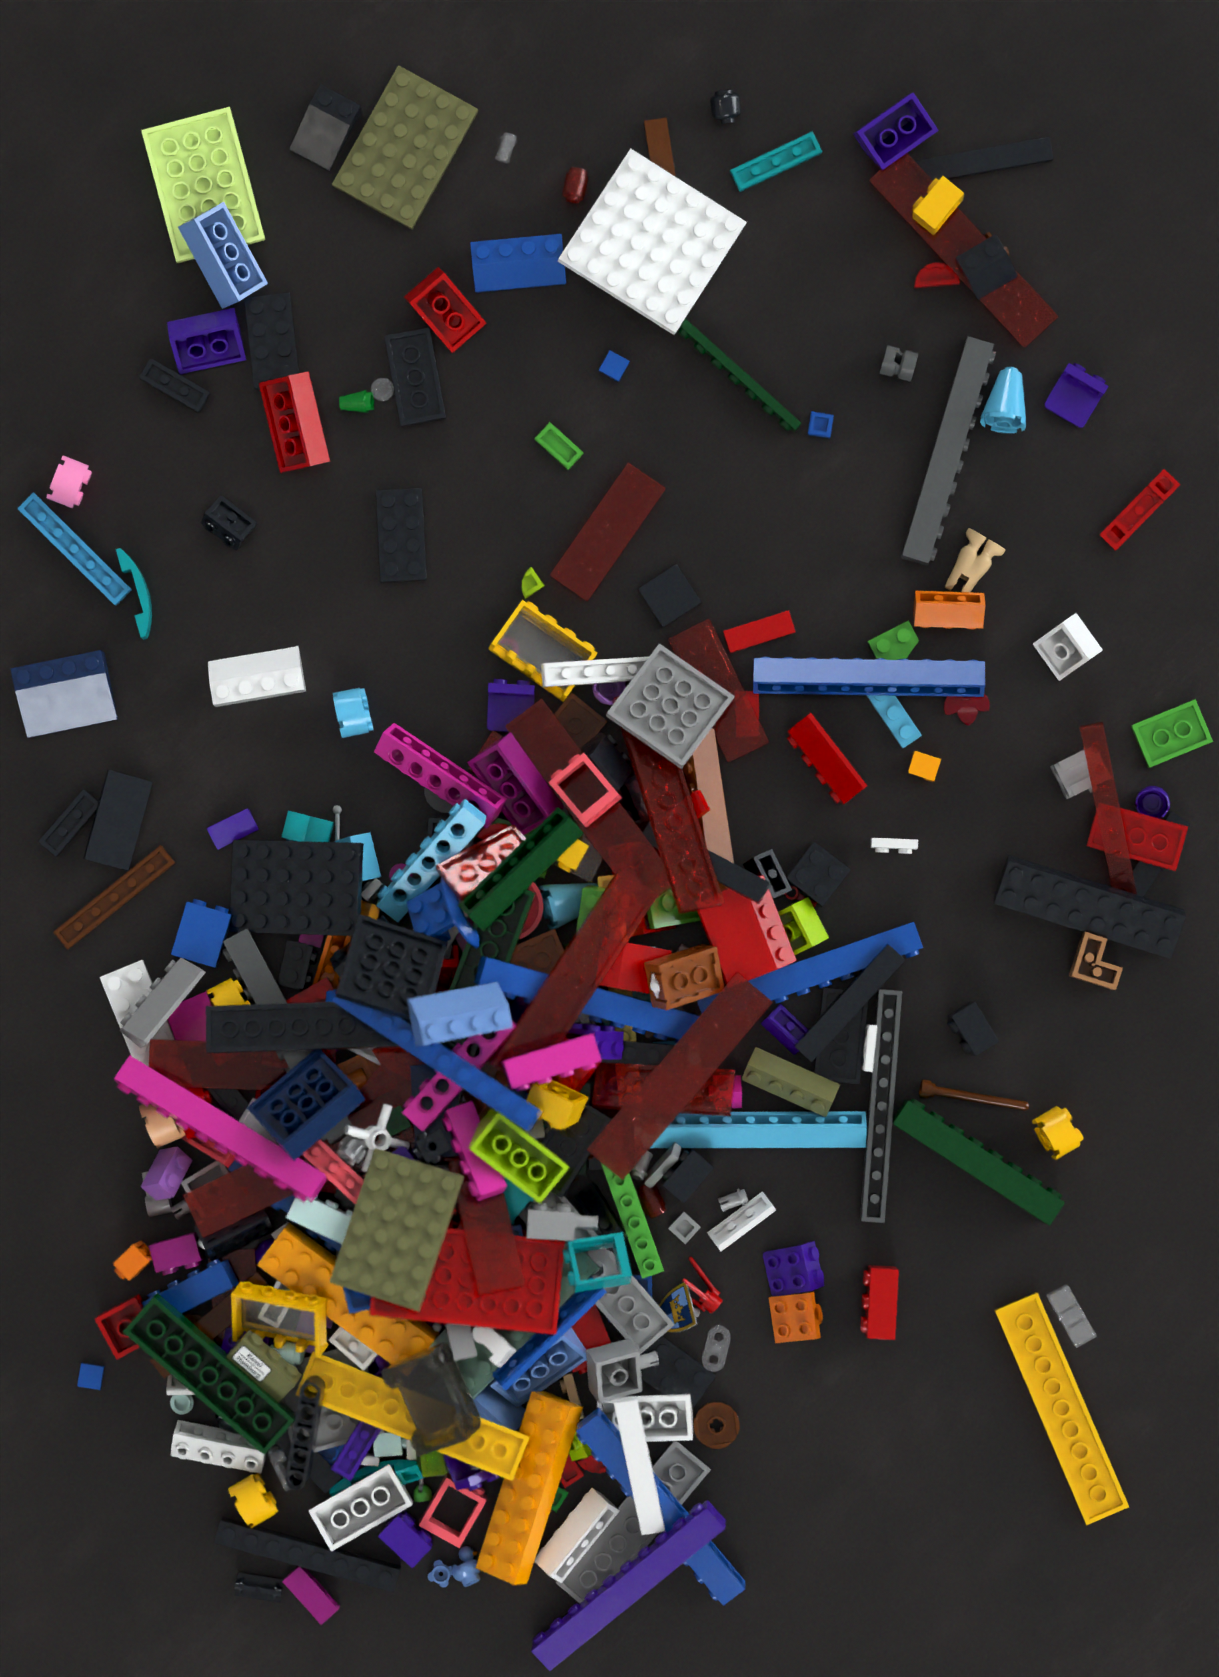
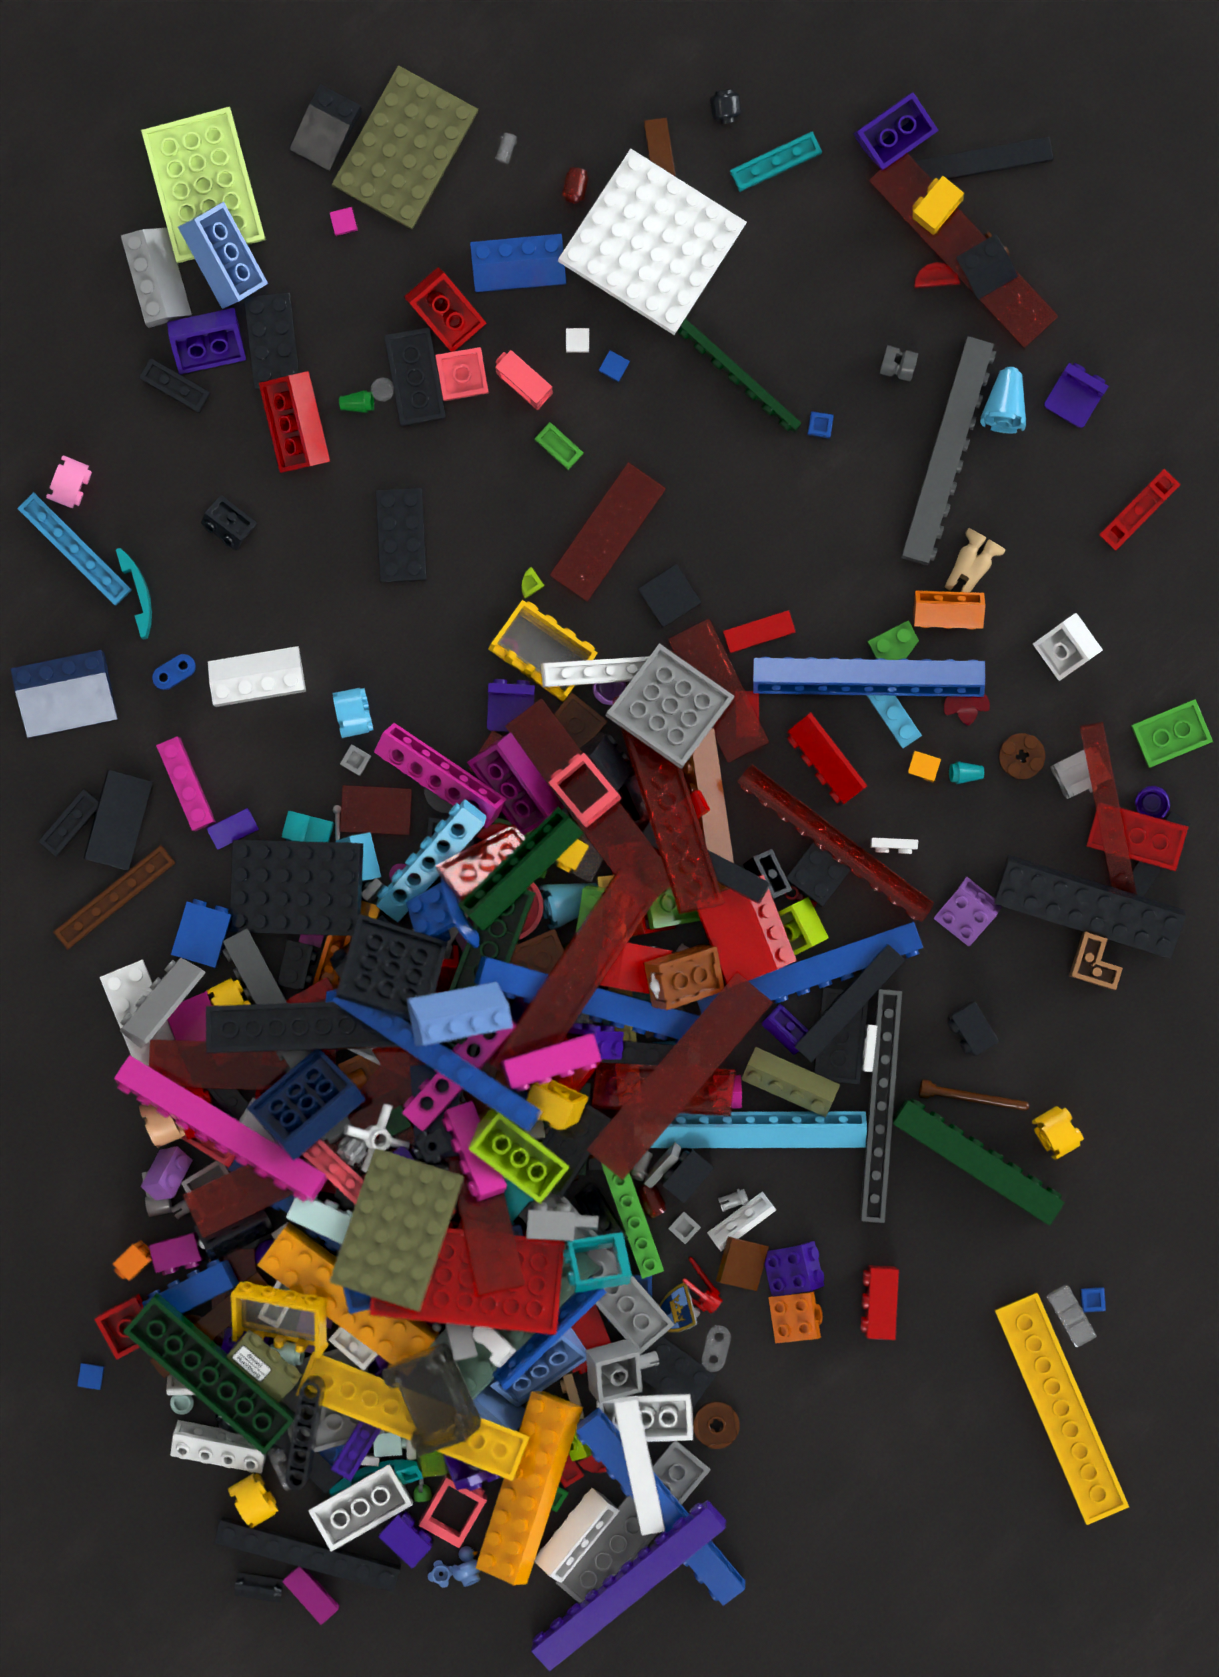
(156, 276): none -> light grey slope
(174, 673): none -> blue plate
(186, 783): none -> dark pink brick
(343, 221): none -> dark pink tile
(355, 760): none -> light grey plate
(376, 810): none -> clear red plate
(462, 374): none -> coral plate
(523, 379): none -> coral window
(577, 339): none -> white tile
(742, 1263): none -> reddish brown tile
(831, 839): none -> clear red plate
(965, 772): none -> teal cone
(968, 912): none -> medium lavender bracket
(1029, 745): none -> reddish brown plate
(1093, 1299): none -> blue tile

